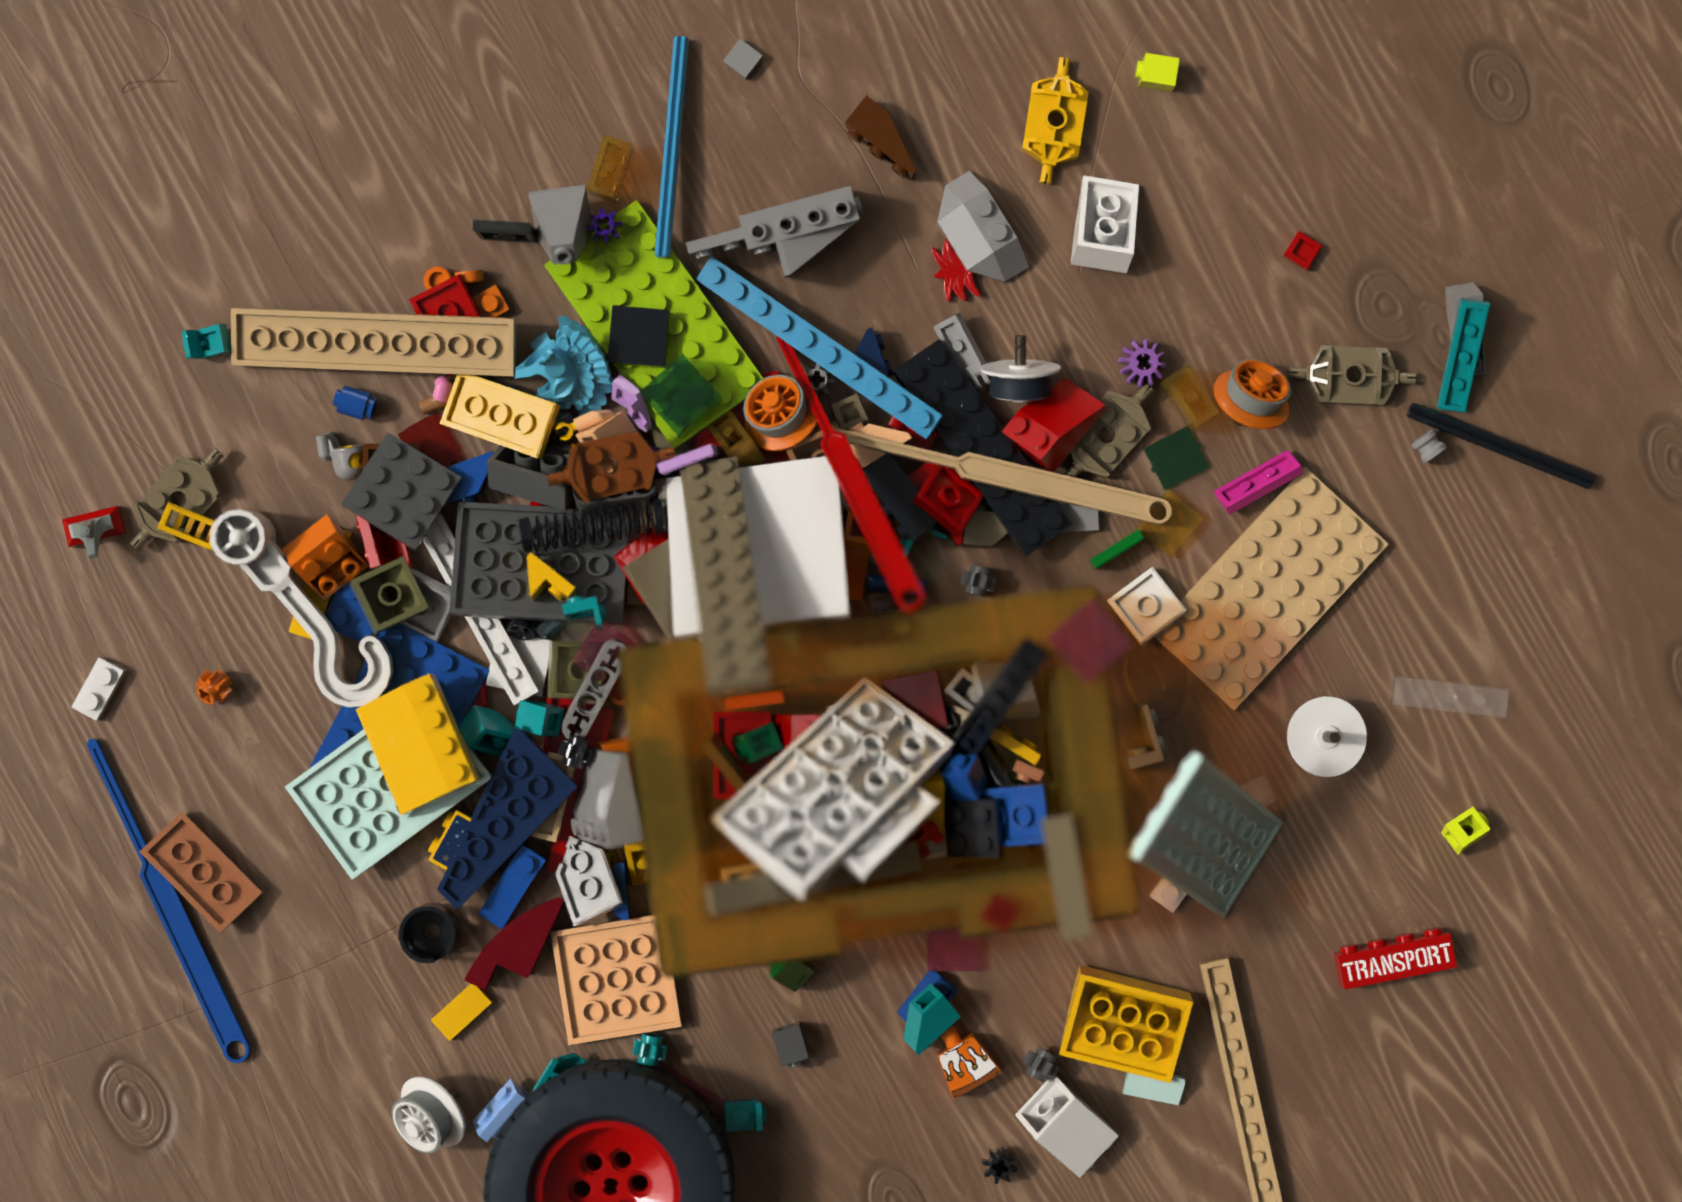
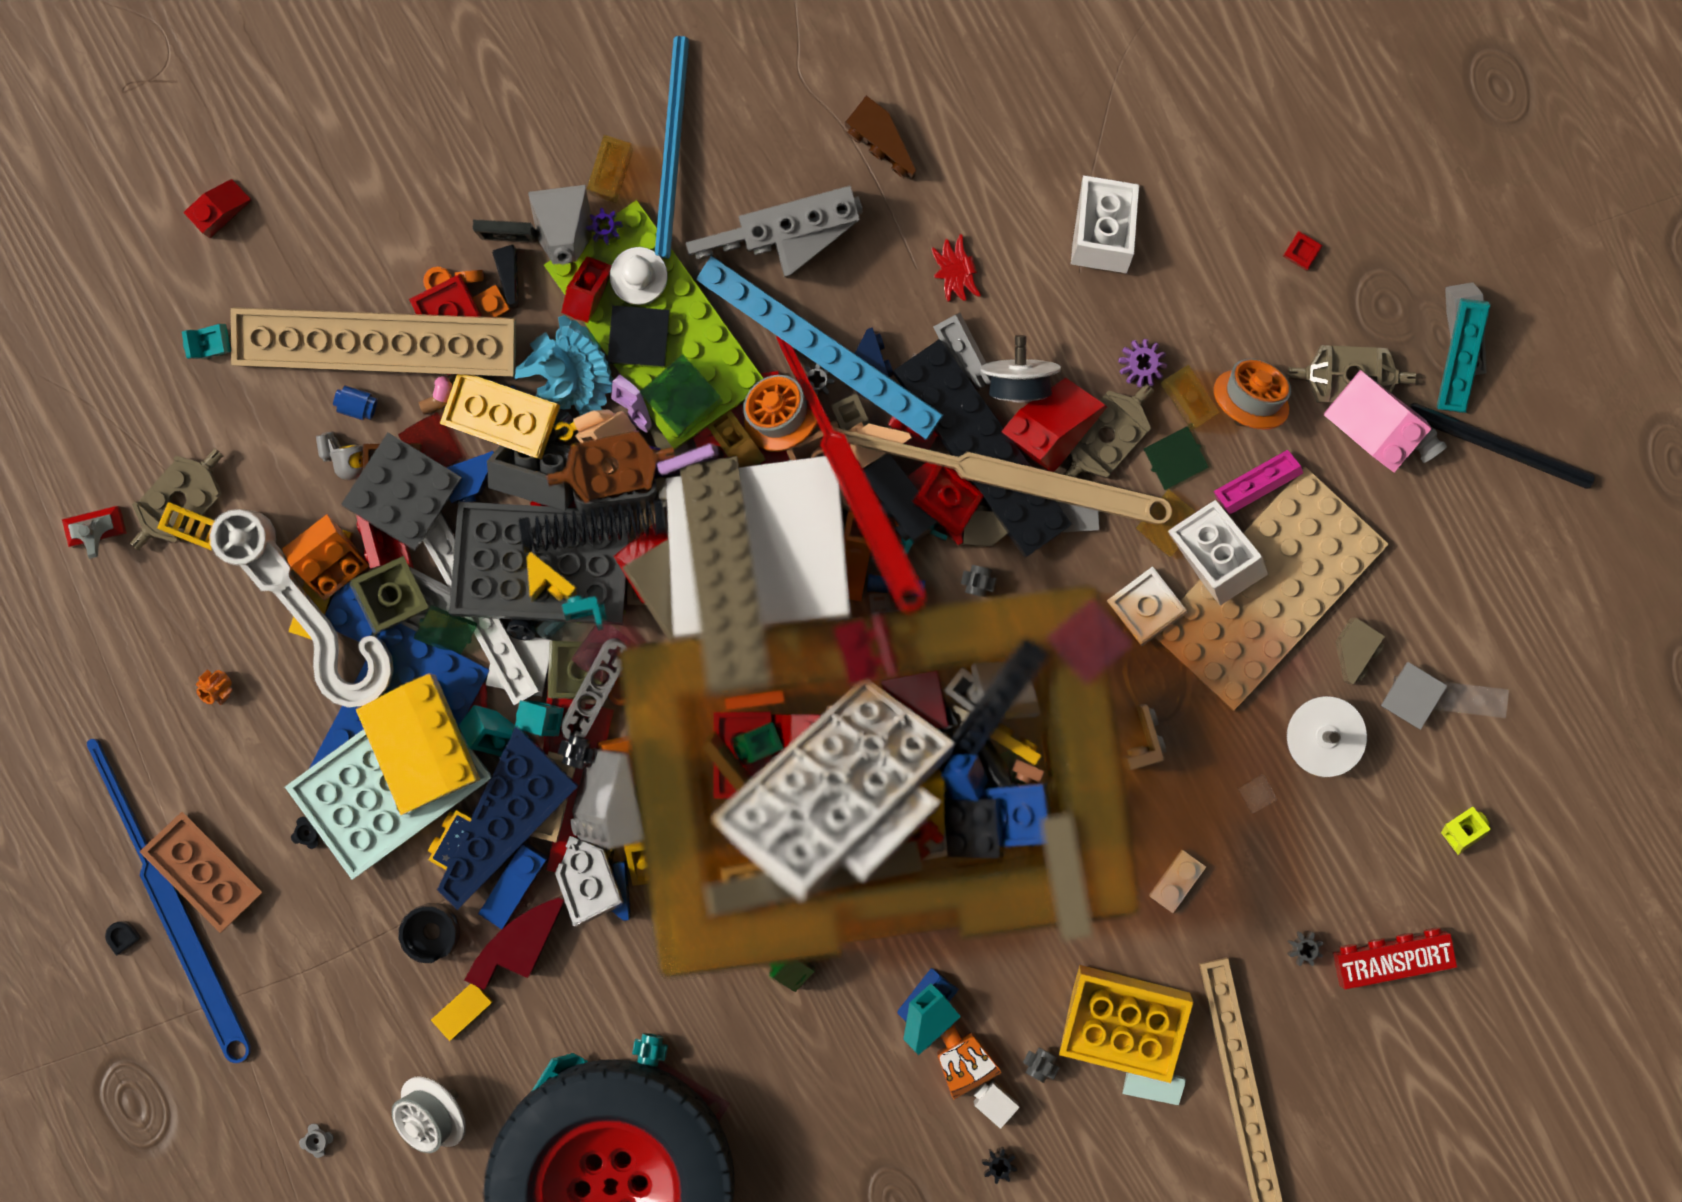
(98, 688): white plate -> none
(121, 936): none -> black tile
(217, 207): none -> red slope
(299, 833): none -> black plate
(310, 1146): none -> light grey plate
(444, 630): none -> clear green piece
(498, 1110): light blue bracket -> none
(507, 267): none -> black slope
(586, 289): none -> red slope
(613, 981): light nougat plate -> none
(638, 276): none -> white plate
(742, 59): light grey tile -> none
(744, 1115): teal bracket -> none
(790, 1045): dark grey brick -> none
(857, 652): none -> dark red plate
(951, 953): clear pink piece -> none
(979, 230): light grey wedge -> none
(995, 1103): none -> white brick
(1000, 912): clear red plate -> none
(1051, 143): yellow plate -> none
(1066, 1126): white slope -> none
(1116, 549): green tile -> none
(1157, 72): neon yellow brick -> none
(1206, 835): light aqua plate -> none
(1218, 552): none -> white slope
(1297, 945): none -> dark grey gear
(1356, 647): none -> dark tan slope
(1377, 421): none -> bright pink slope
(1413, 695): none -> light grey piece

